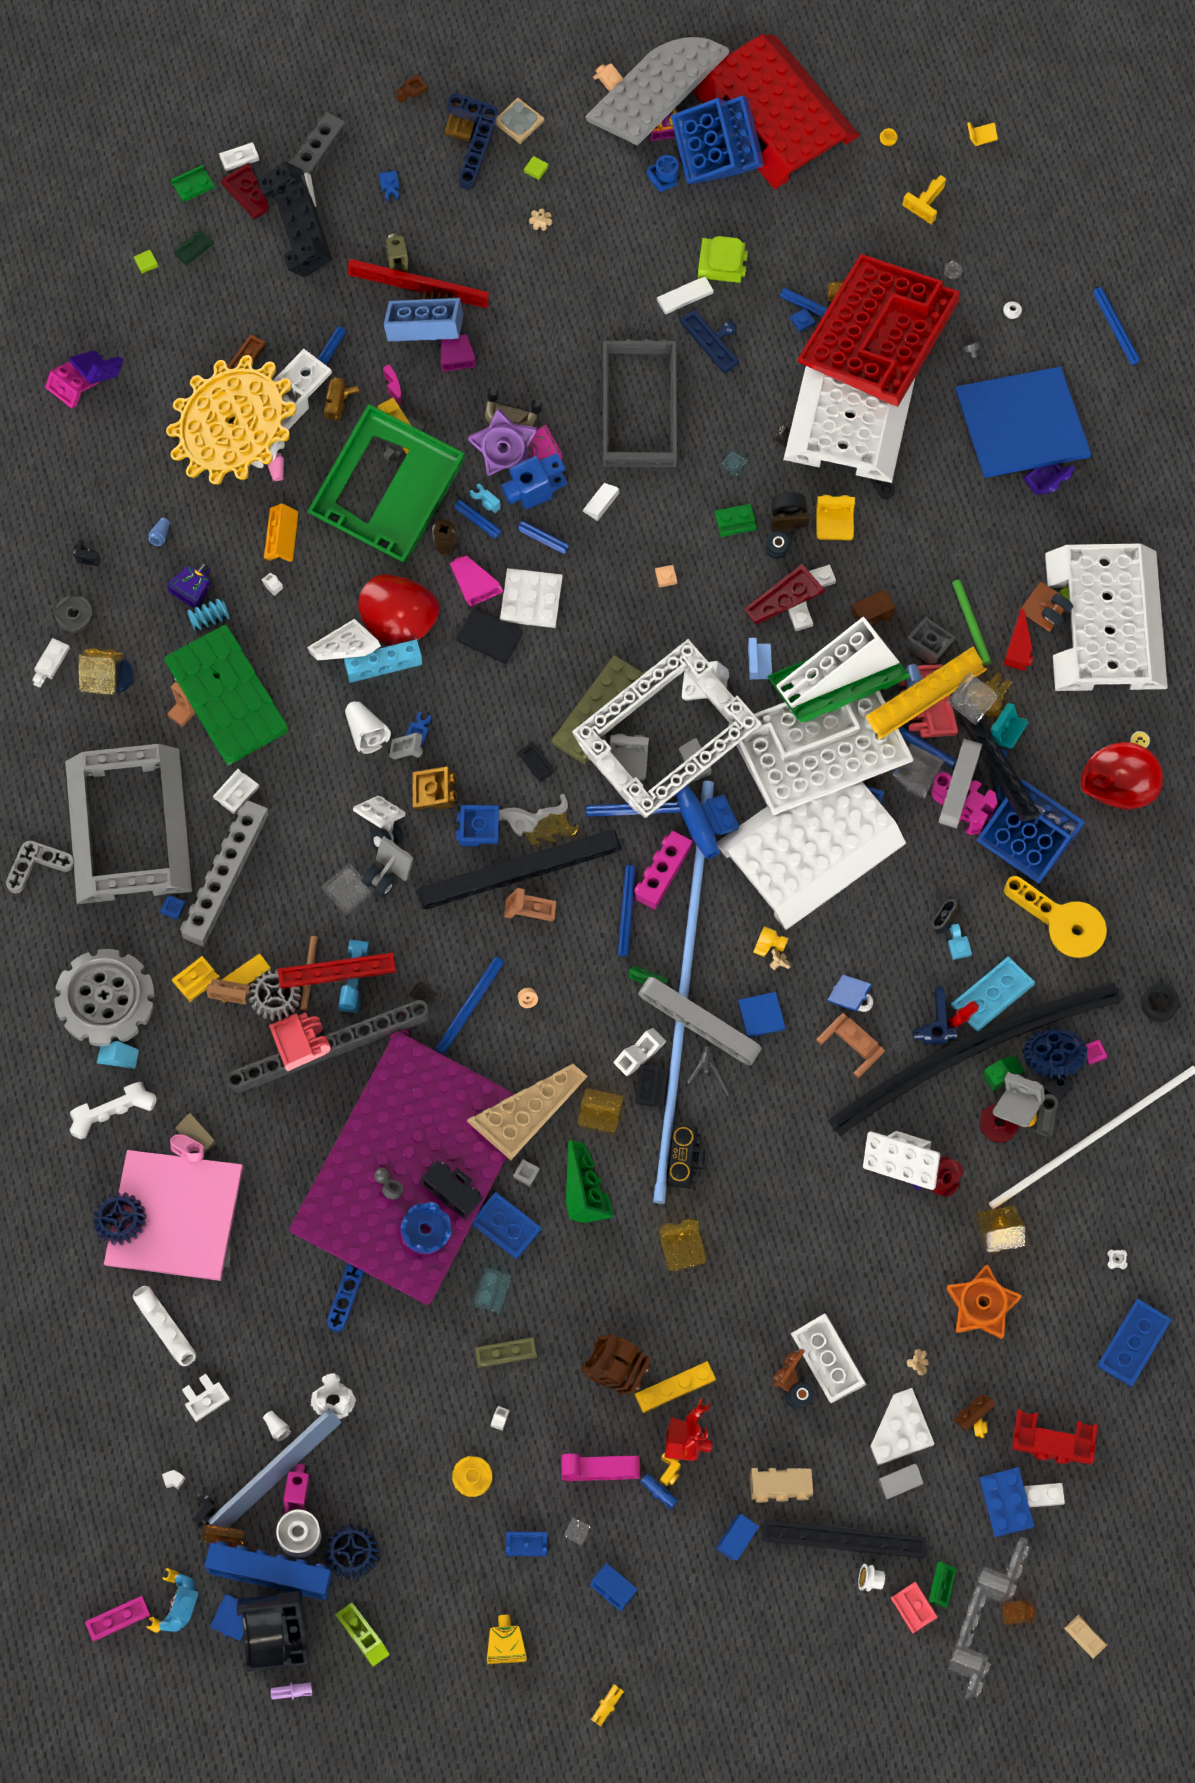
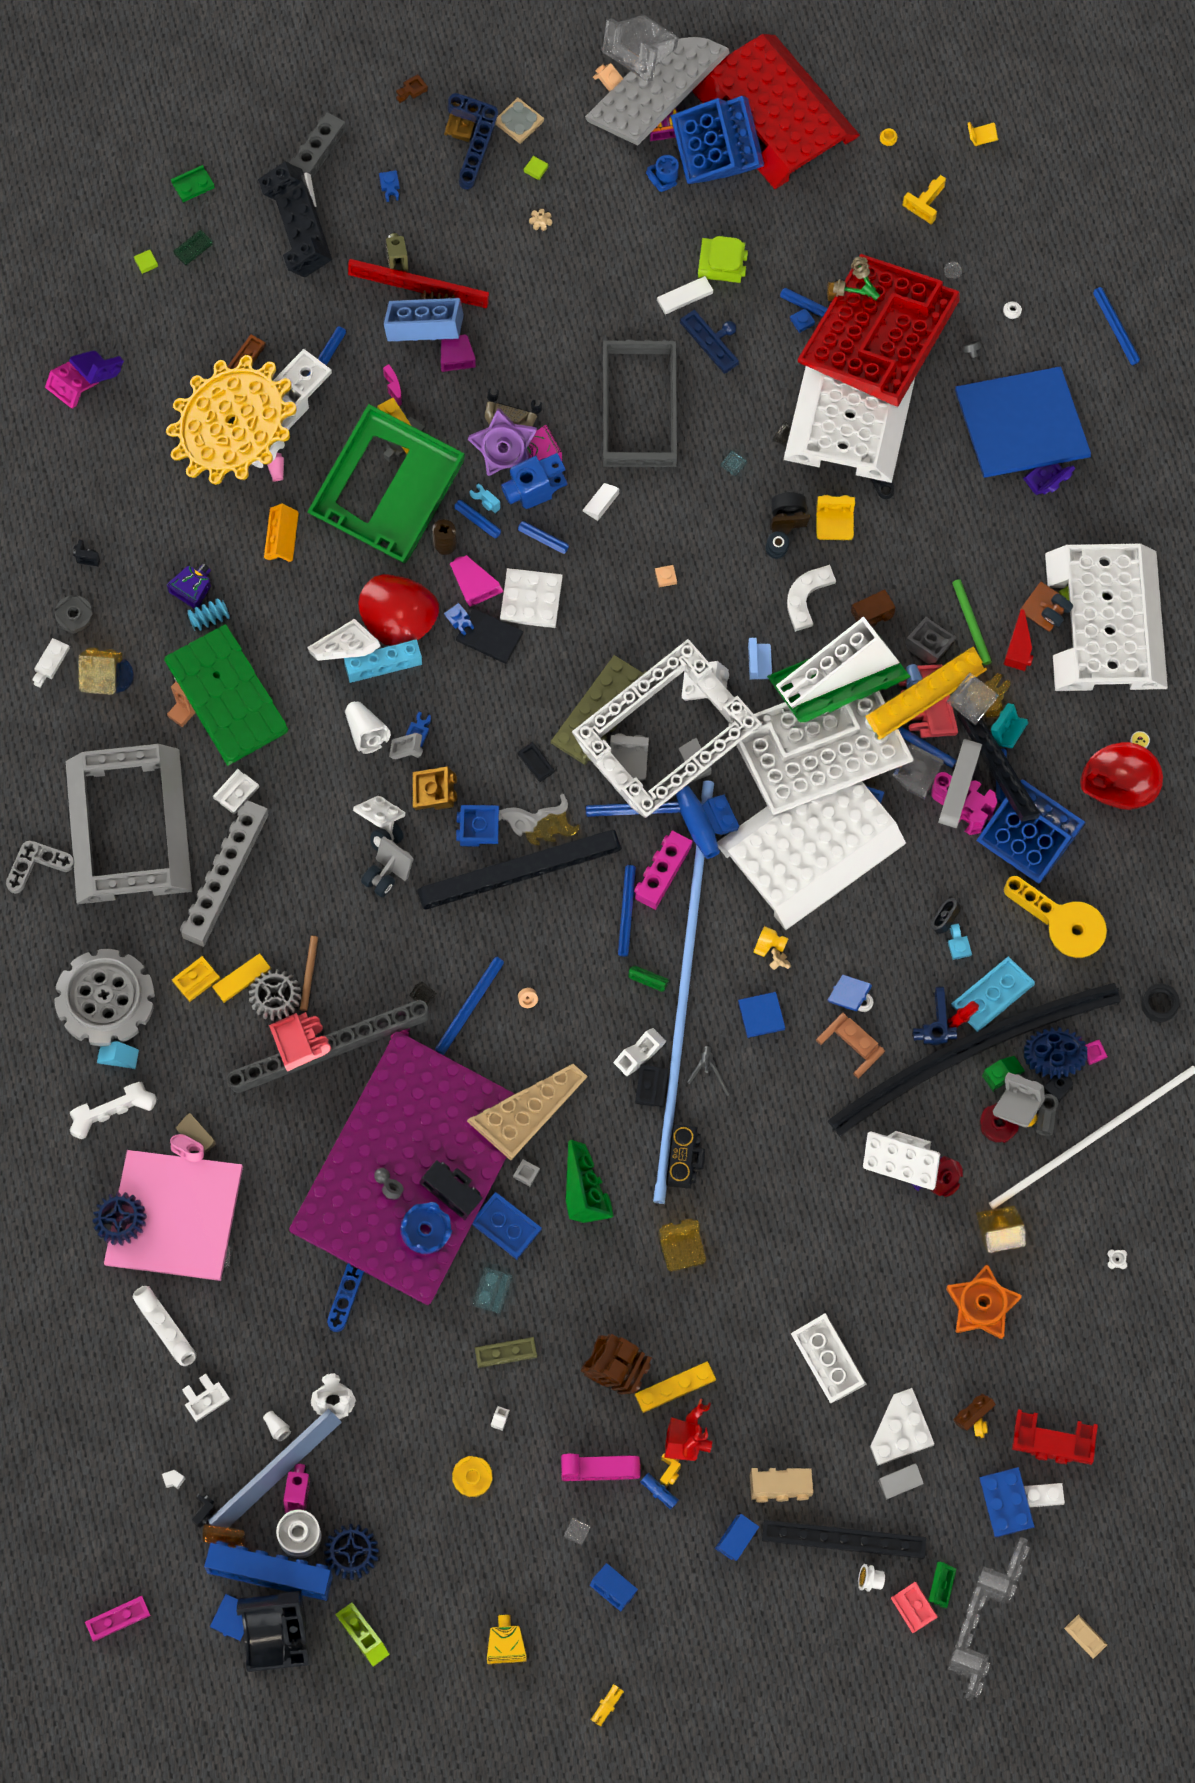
(159, 532): medium blue cone -> none
(172, 907): blue tile -> none
(180, 1605): dark azure torso -> none
(228, 991): medium nougat bracket -> none
(239, 156): white plate -> none
(245, 189): dark red wing -> none
(272, 583): white piece -> none
(292, 1691): lavender axle -> none
(335, 398): pearl gold piece -> none
(336, 970): red tile -> none
(347, 889): clear plate -> none
(349, 995): dark azure piece -> none
(458, 618): none -> plate
(526, 1543): blue hinge -> none
(529, 906): nougat bracket -> none
(600, 1110): clear yellow bracket -> none
(638, 44): none -> clear windscreen
(699, 1021): light grey beam -> none
(735, 520): green plate -> none
(786, 594): dark red wing -> none
(797, 1393): plate -> none
(861, 271): none -> dark tan plant
(919, 1362): tan plant -> none
(1017, 1612): clear orange bracket -> none
(1134, 1342): blue plate -> none

